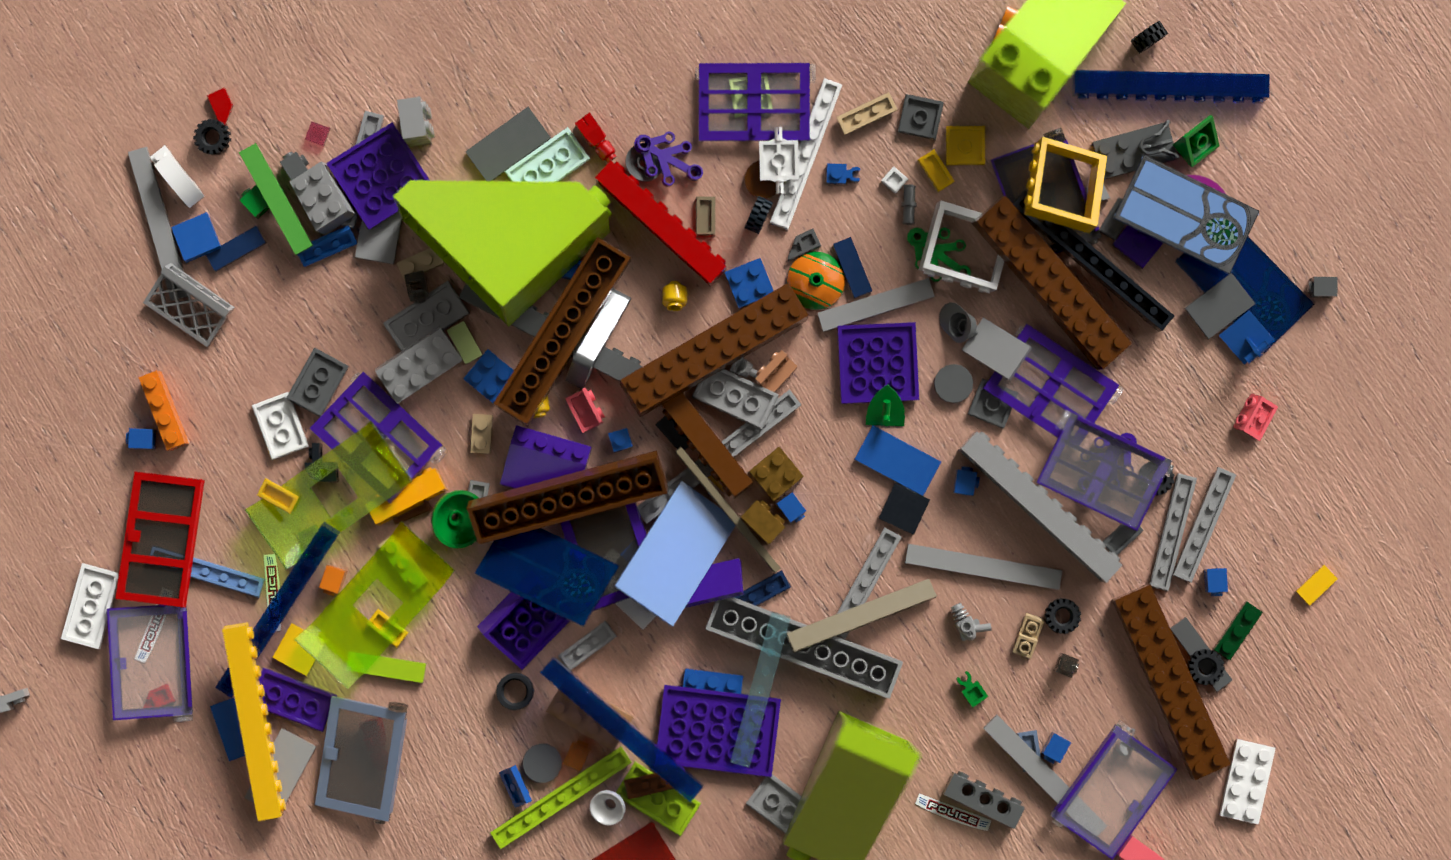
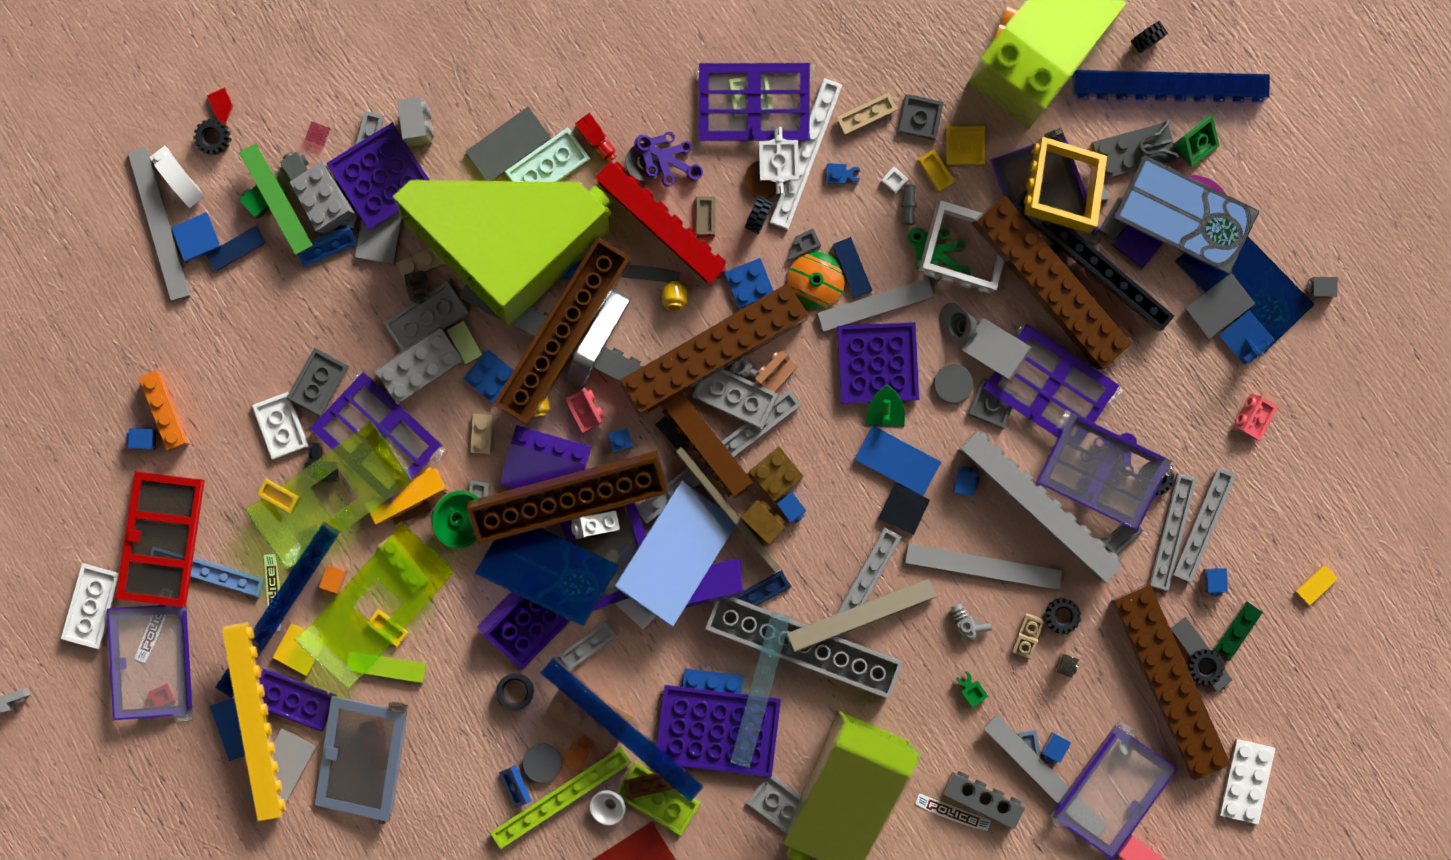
(195, 290): light grey fence -> none
(595, 524): none -> white bracket
(650, 273): none -> dark grey sticker

